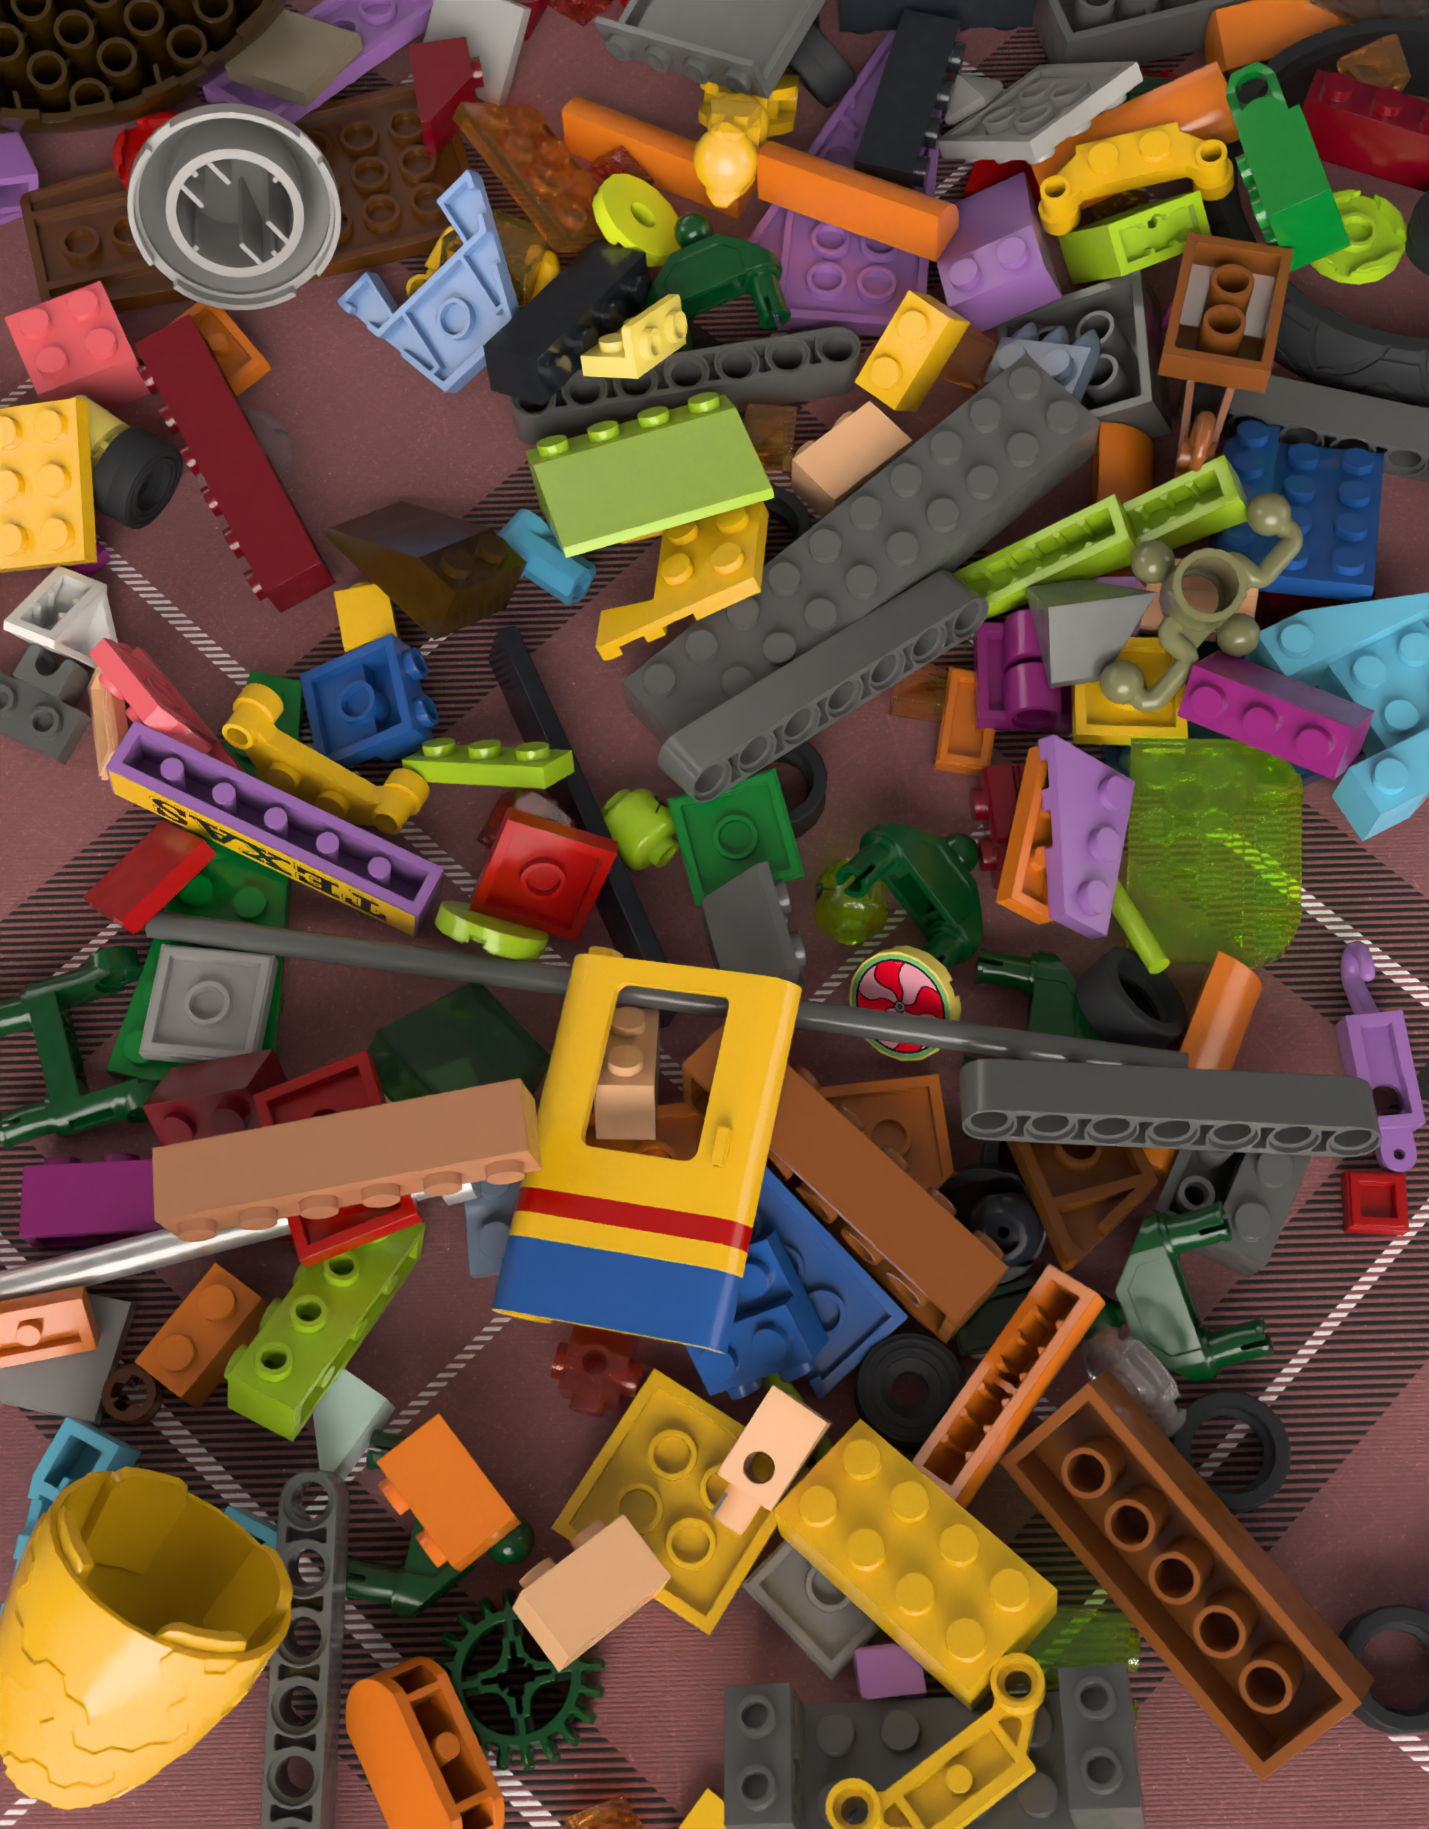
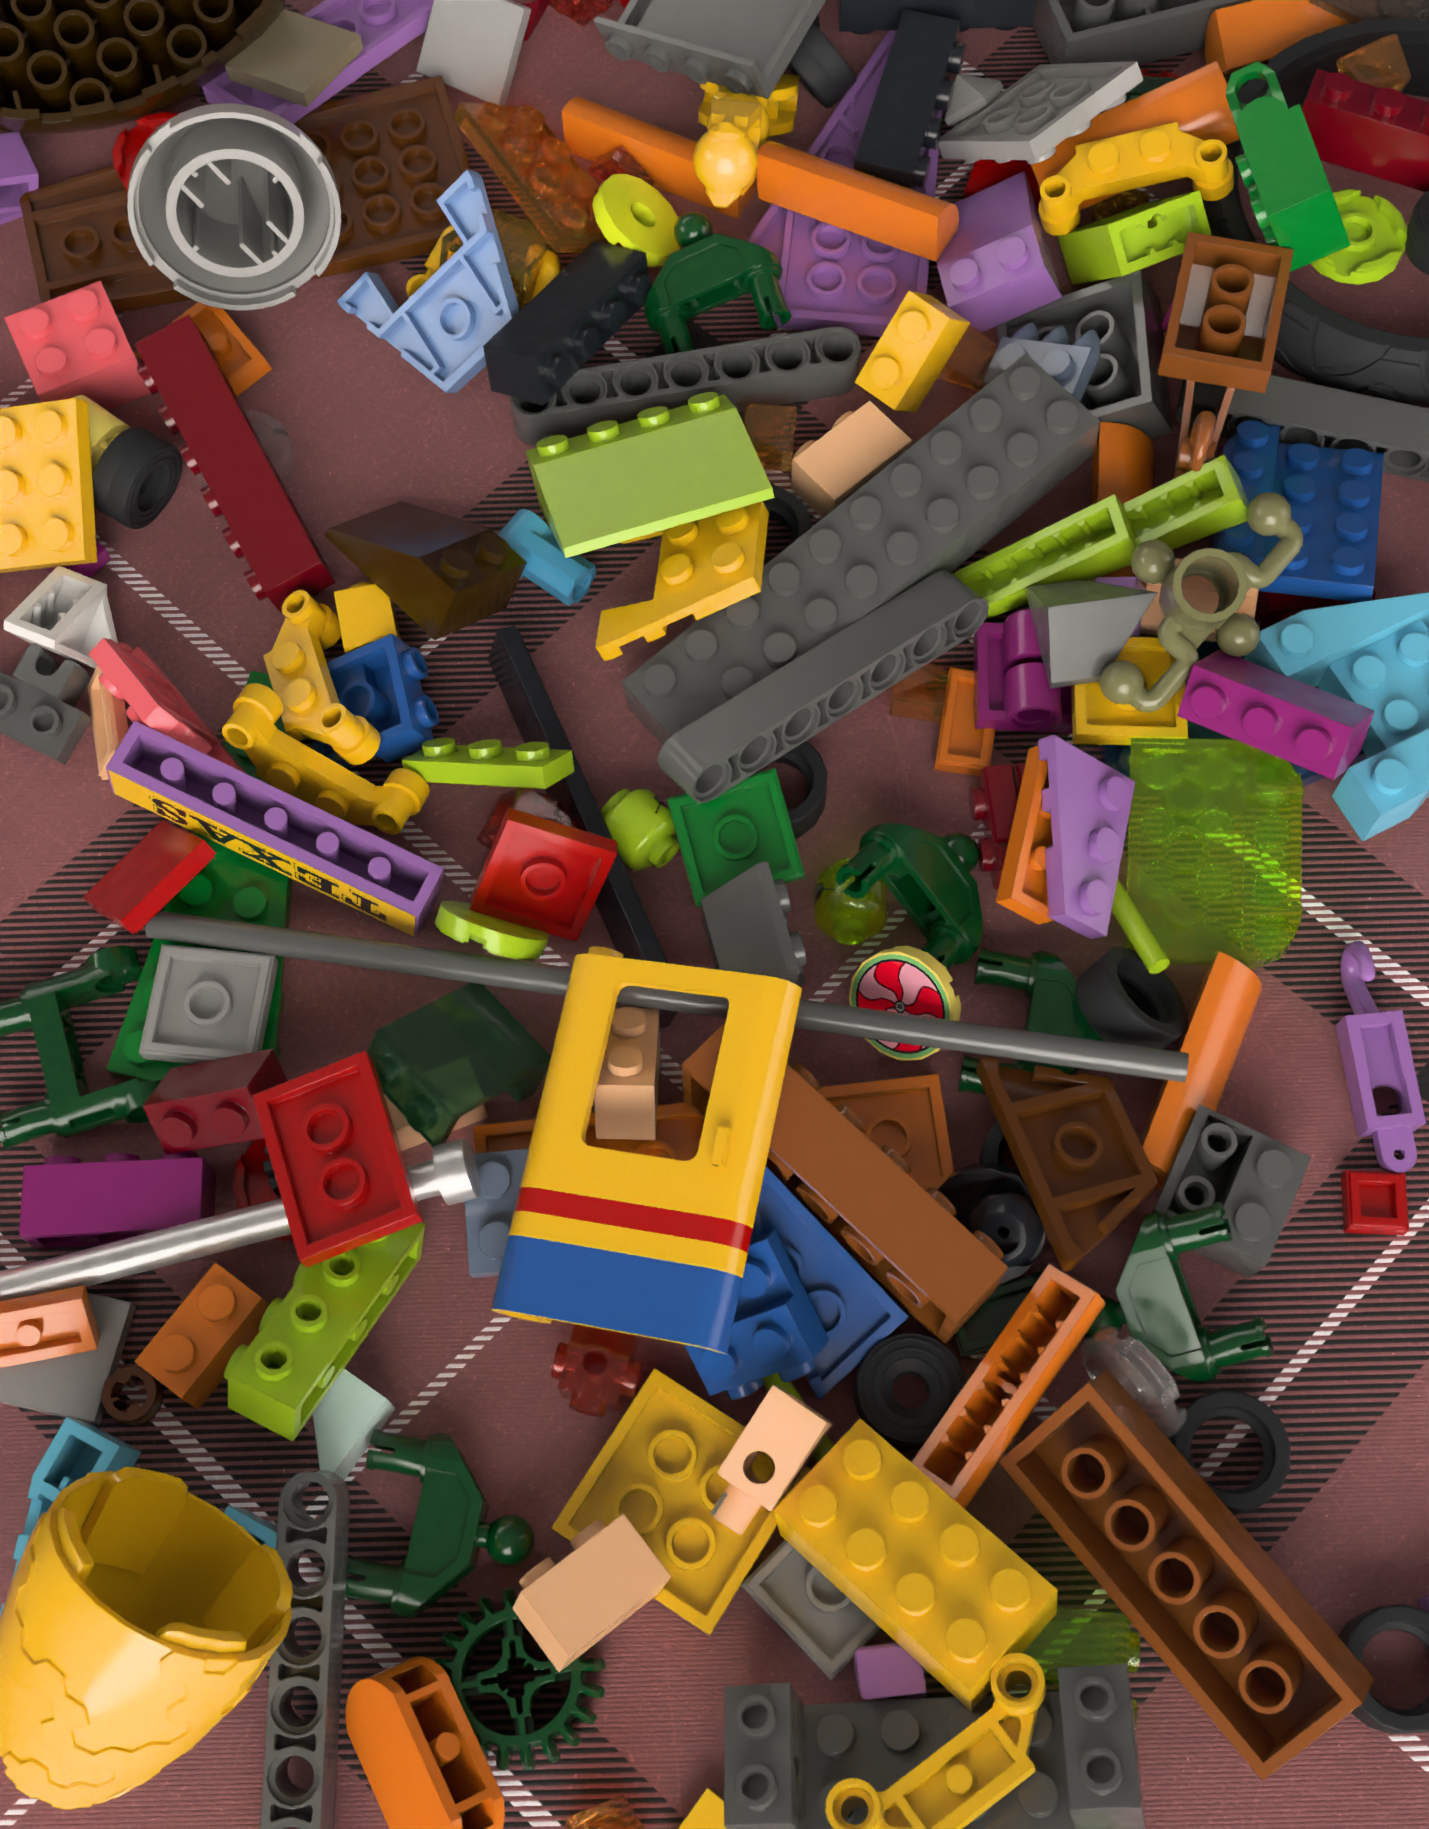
(306, 686): none -> yellow plate
(346, 1160): nougat brick -> none
(442, 80): dark red slope -> none
(446, 1494): orange brick -> none
(639, 343): light yellow bracket -> none
(1168, 1108): dark grey beam -> none

